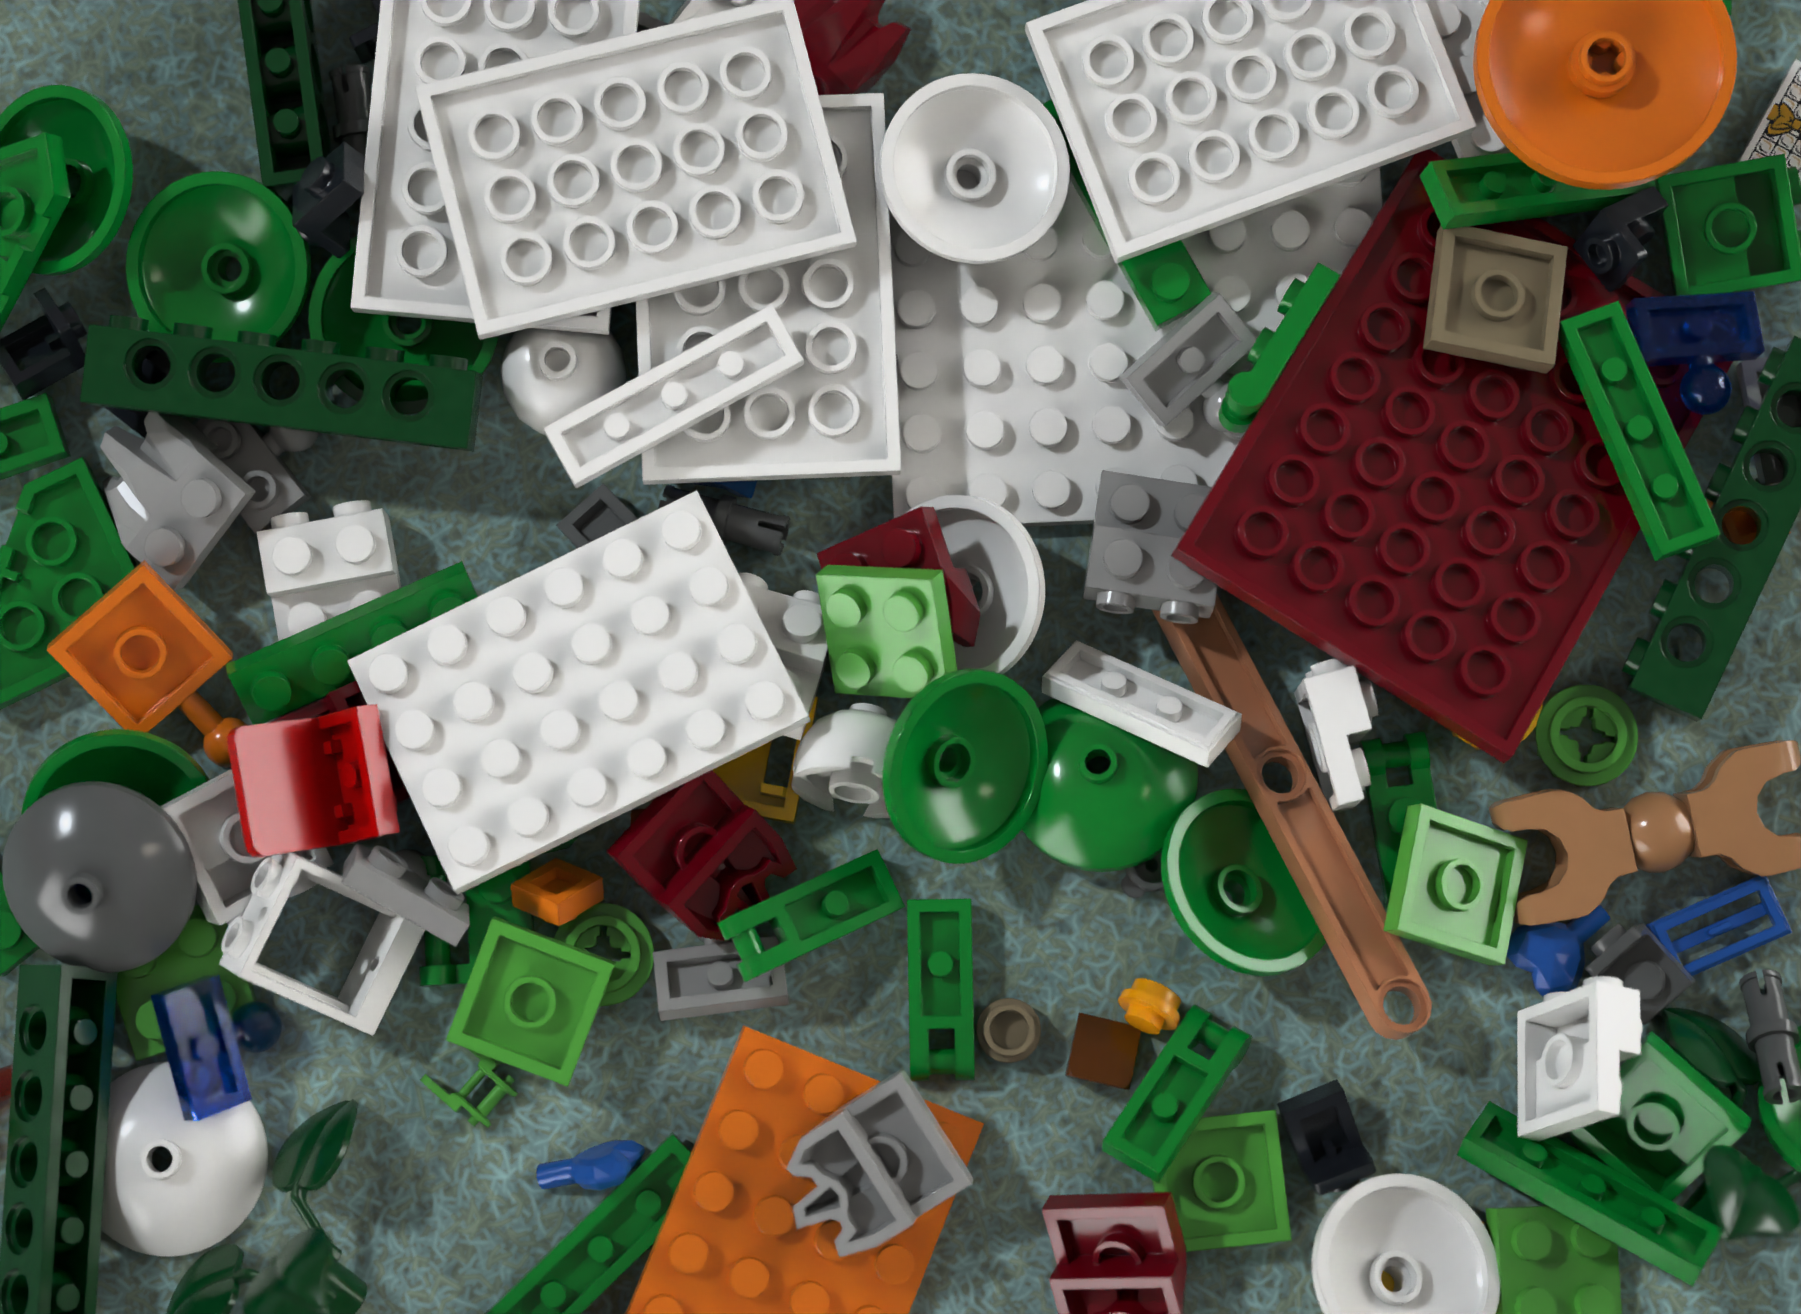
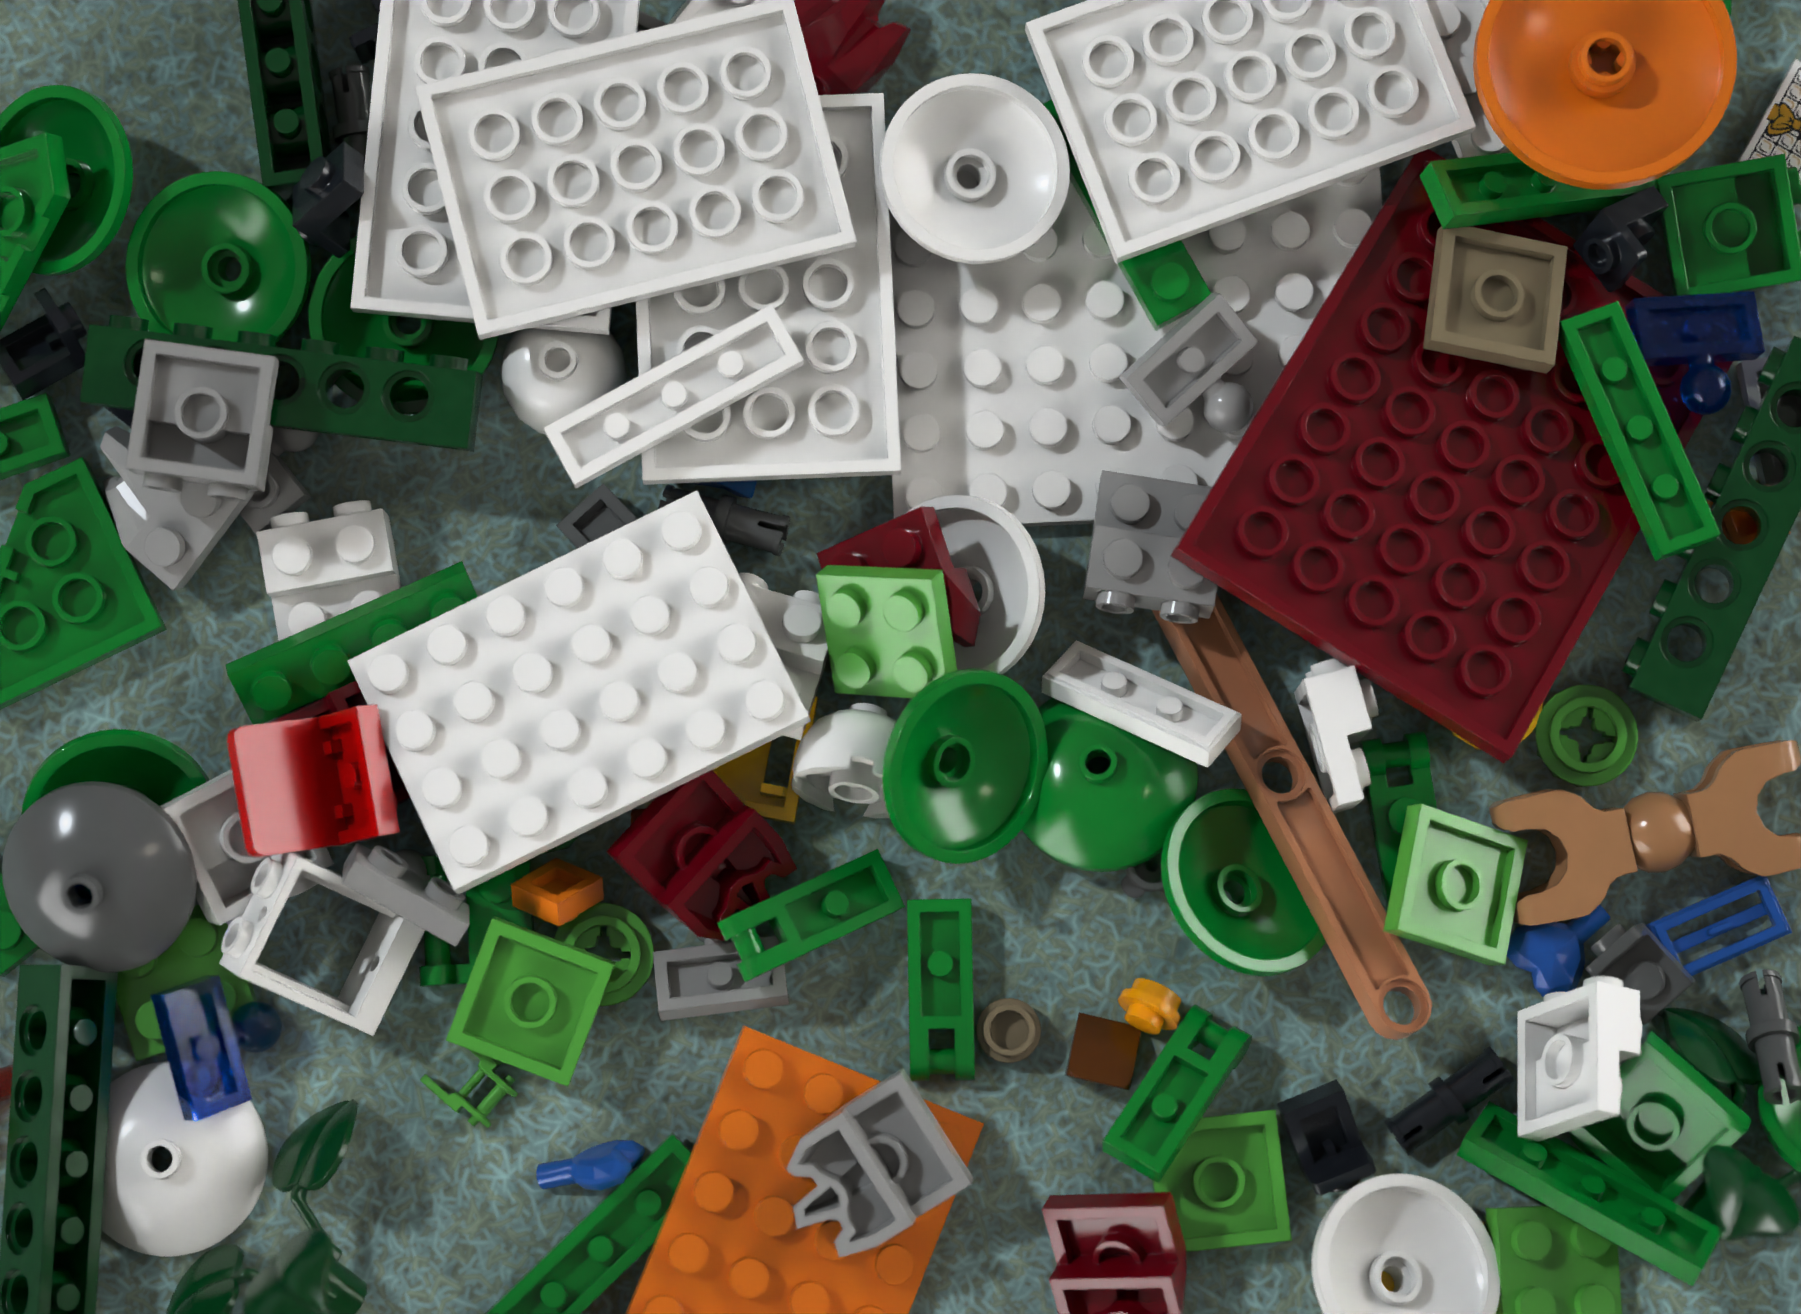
(145, 656): orange plate -> none
(202, 419): none -> light grey plate
(1274, 349): green plate -> none
(1448, 1100): none -> black pin

